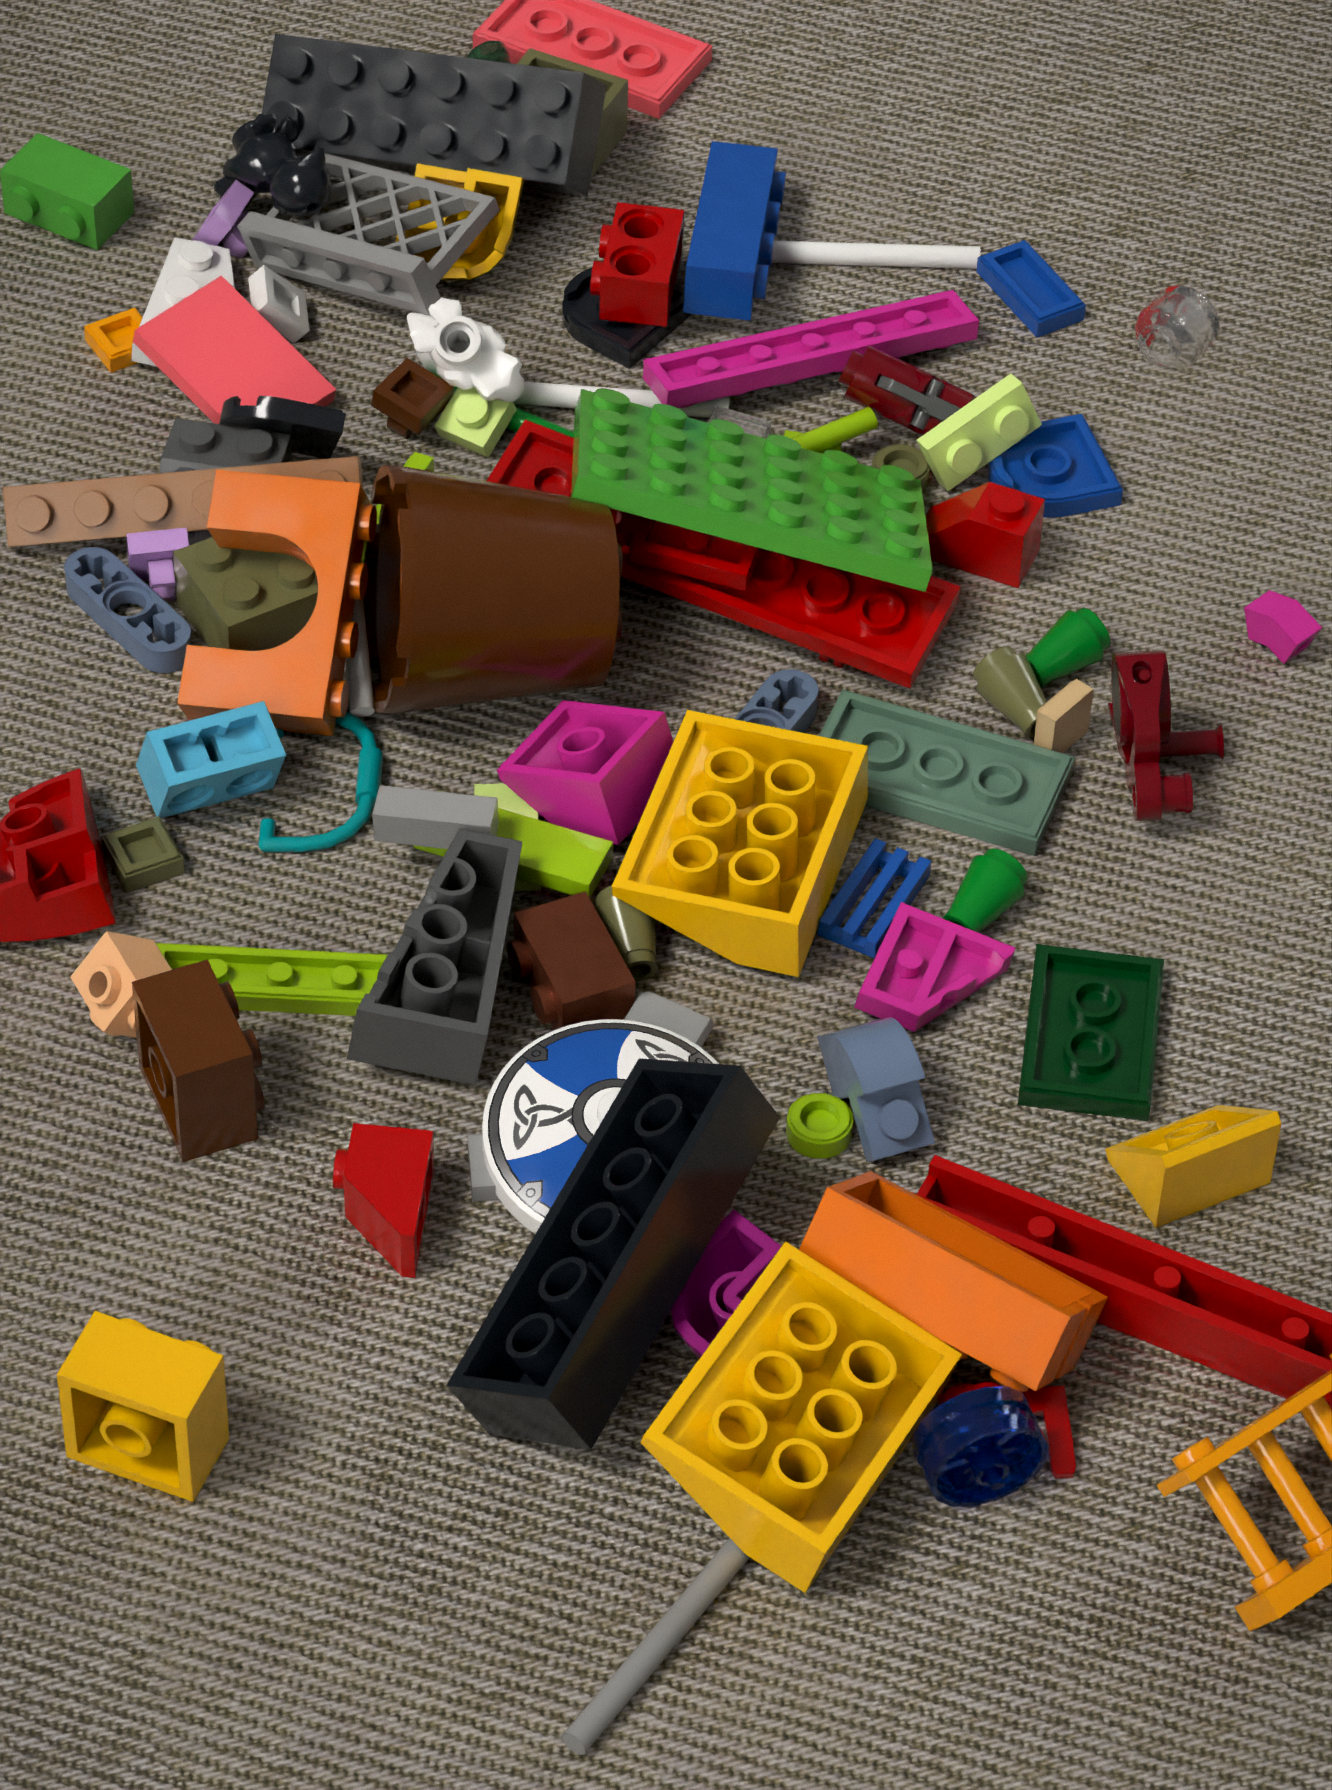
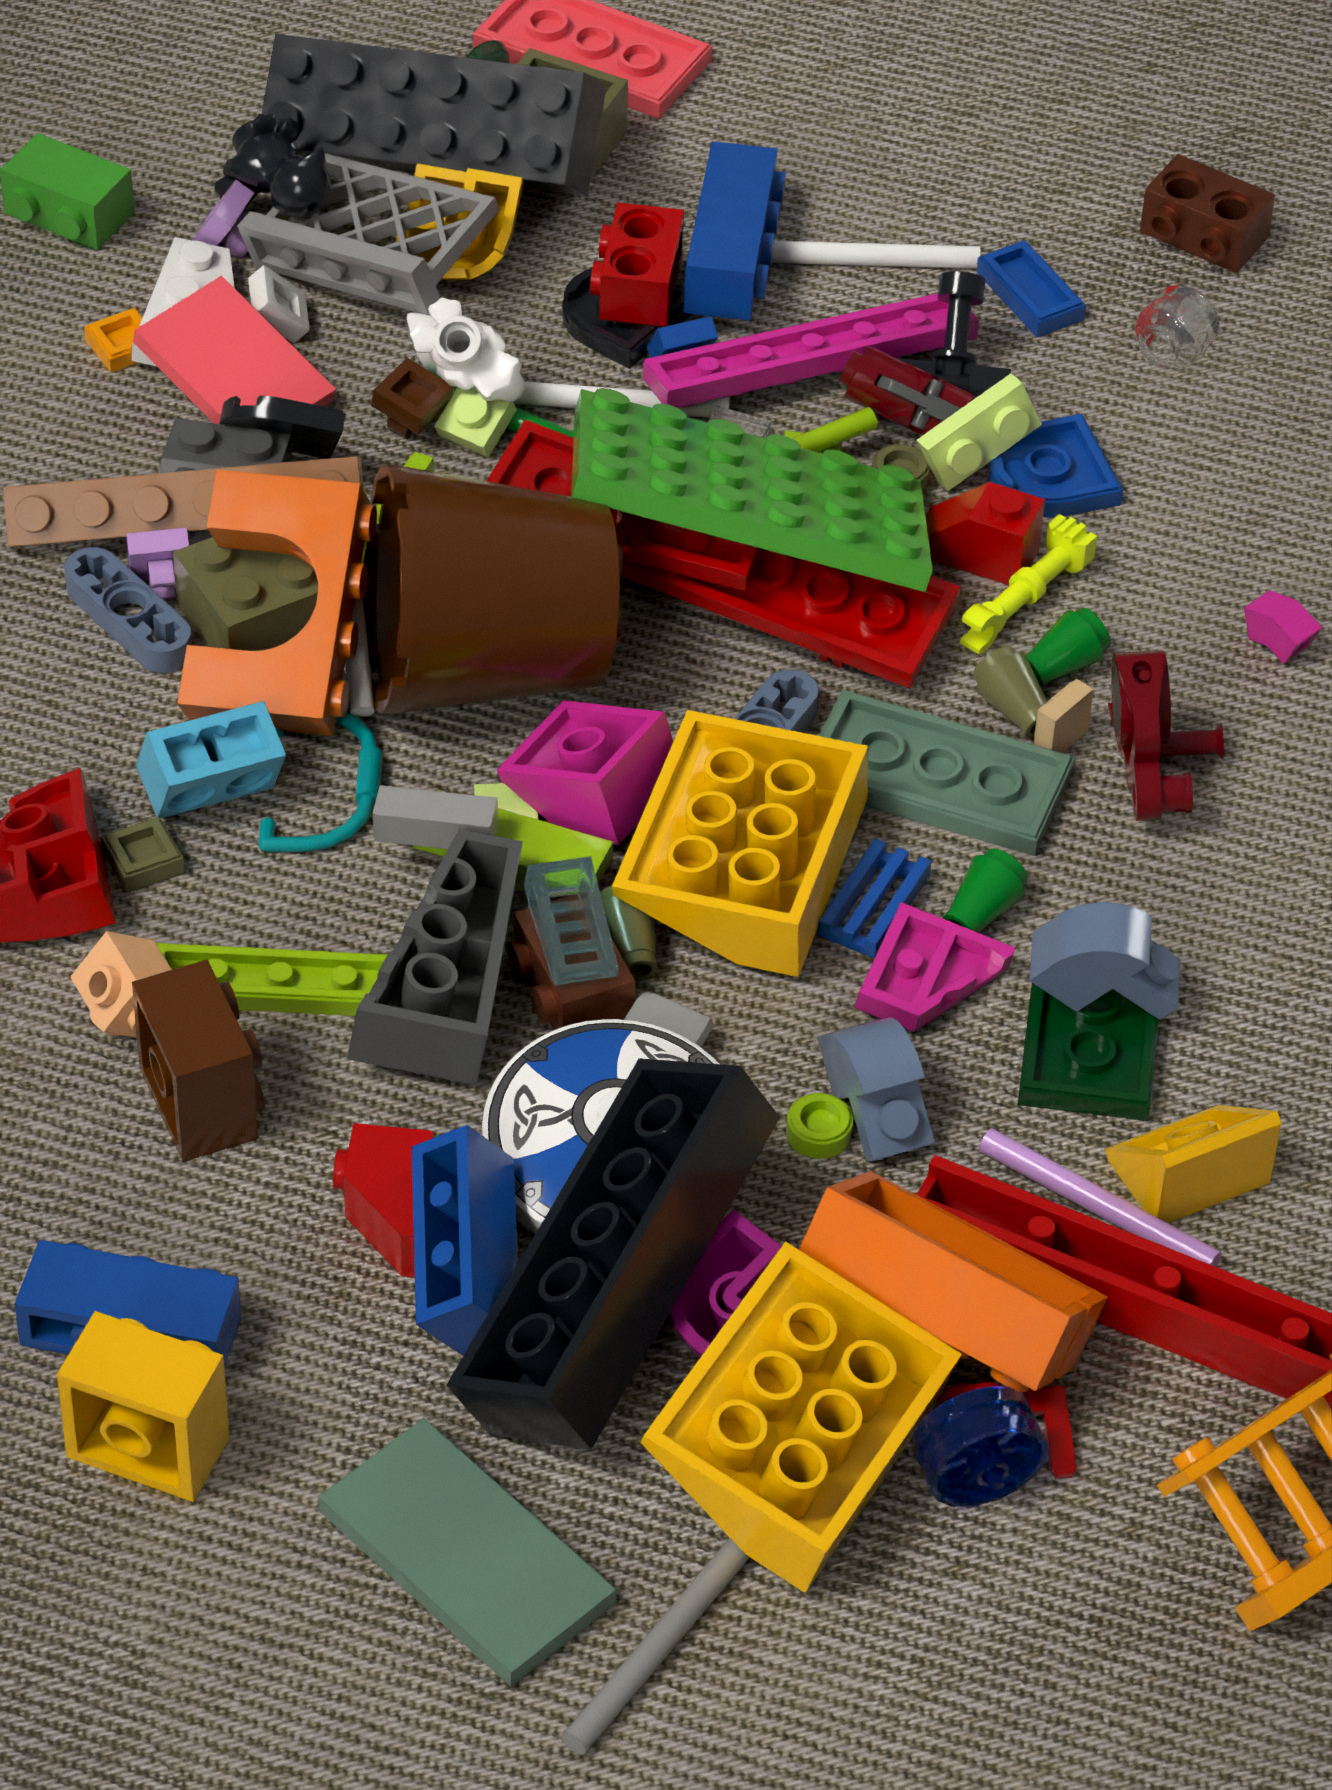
(73, 1281): none -> blue brick
(461, 1232): none -> blue brick
(467, 1551): none -> sand green tile
(562, 879): none -> clear light blue slope
(682, 337): none -> blue tile
(954, 362): none -> black bar
(1068, 550): none -> neon yellow piece
(1093, 1197): none -> lavender bar
(1102, 950): none -> sand blue brick
(1207, 213): none -> copper brick

